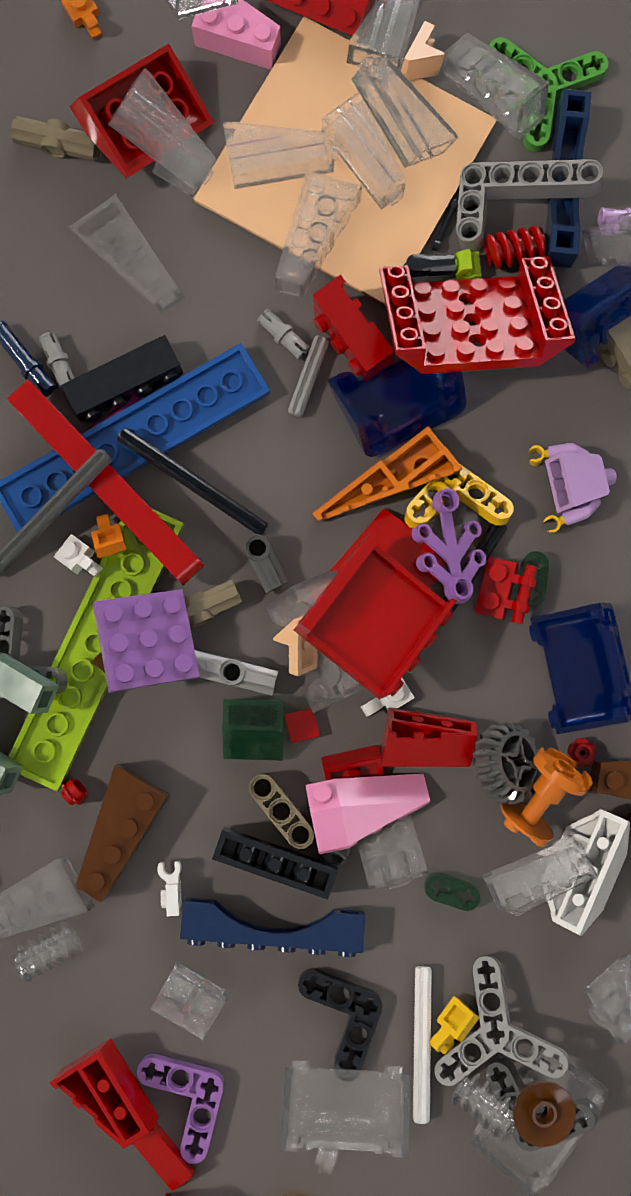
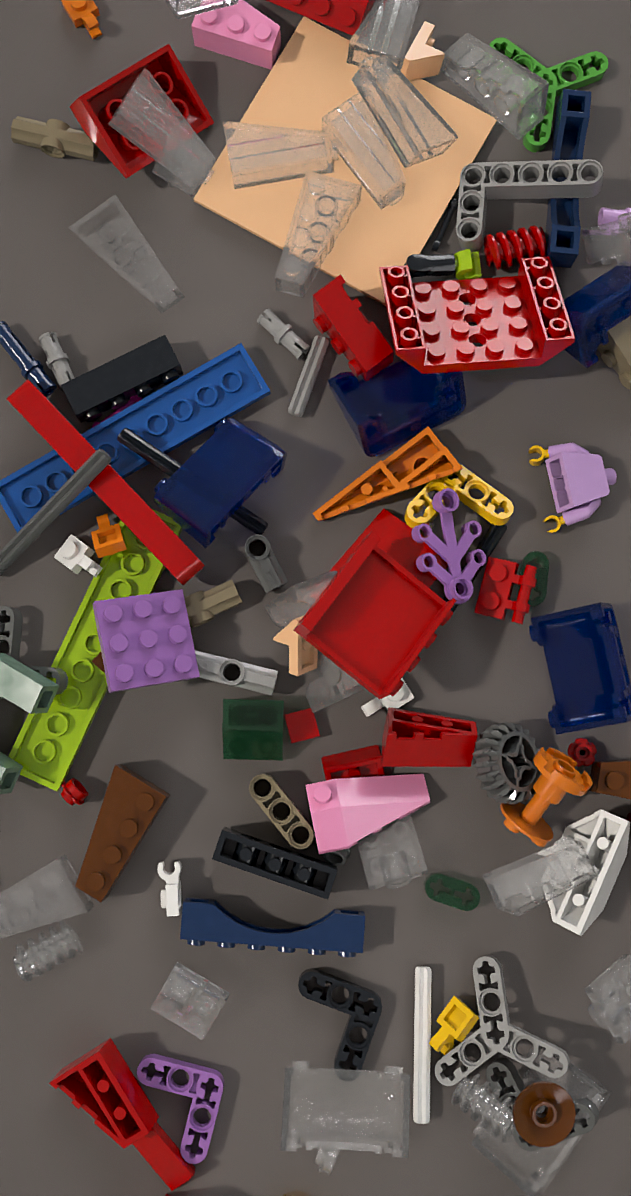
(218, 479): none -> clear blue windscreen

